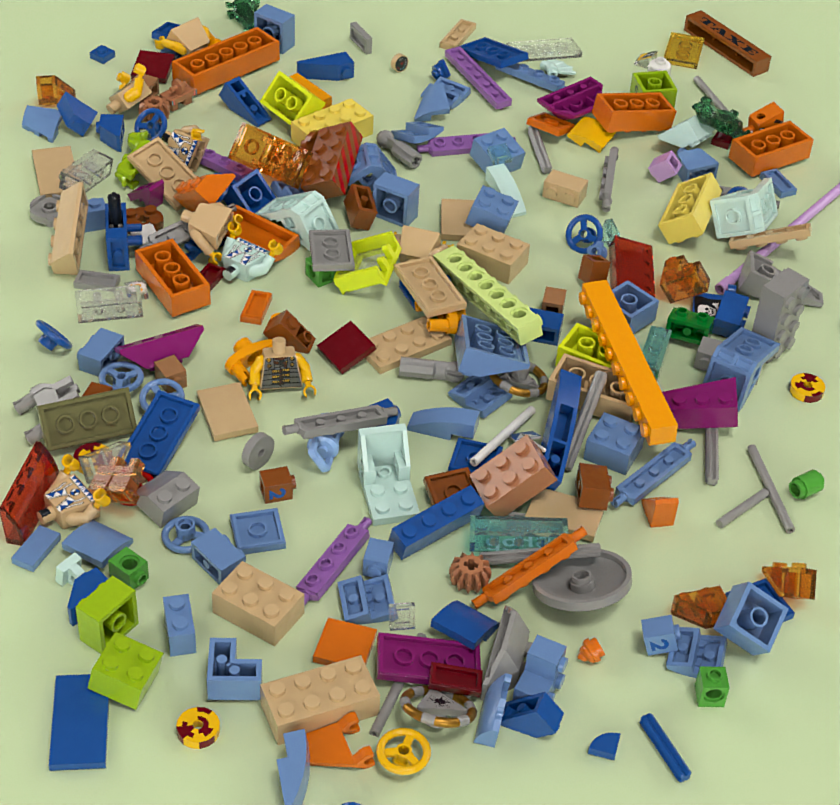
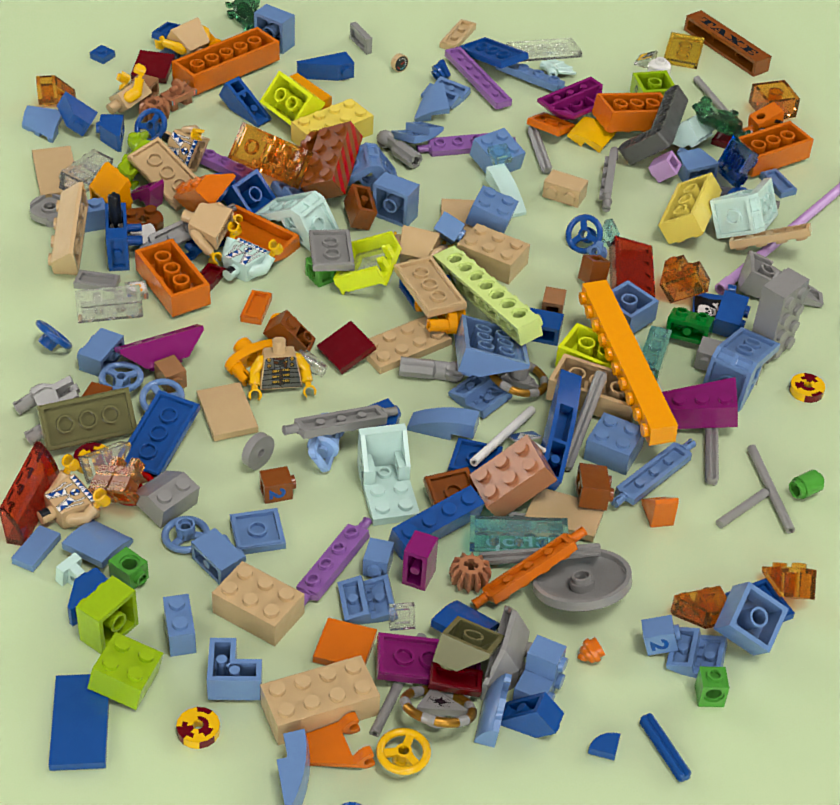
(109, 181): none -> light orange slope
(316, 365): none -> clear cone
(419, 560): none -> magenta brick
(450, 228): none -> medium blue brick
(465, 644): none -> olive slope
(662, 131): none -> dark grey beam
(737, 162): none -> clear blue plate
(777, 92): none -> clear orange brick

